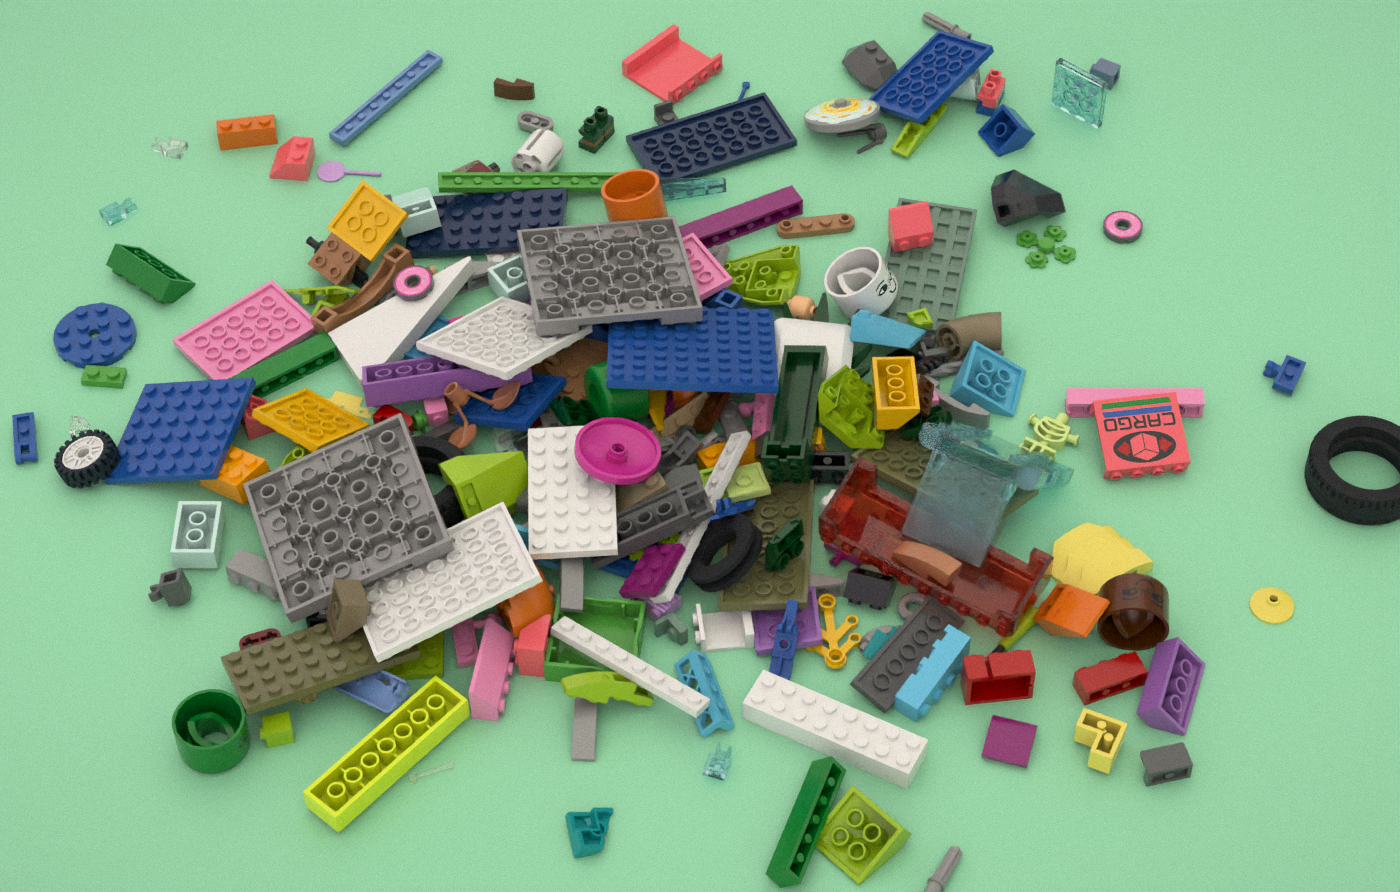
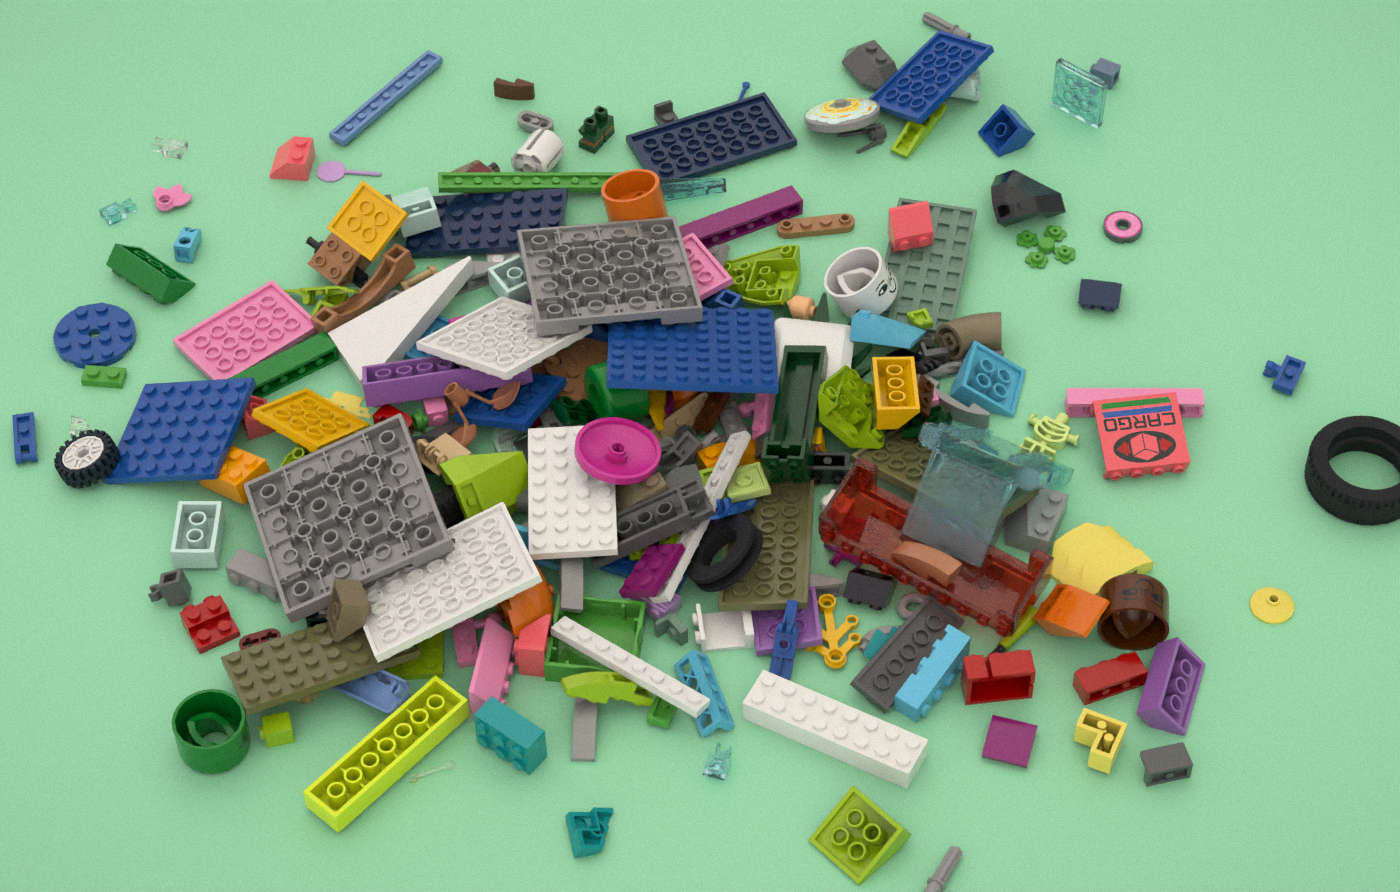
(170, 198): none -> bright pink plate
(186, 244): none -> medium azure leg
(209, 623): none -> red plate
(247, 132): orange slope -> none
(409, 275): tile -> none
(439, 451): none -> tan hinge
(510, 735): none -> teal brick
(661, 713): none -> bright green plate
(670, 66): coral panel -> none
(783, 544): dark green slope -> none
(805, 822): green brick -> none
(991, 93): coral hips -> none
(1036, 521): none -> light grey wedge
(1100, 294): none -> dark blue slope

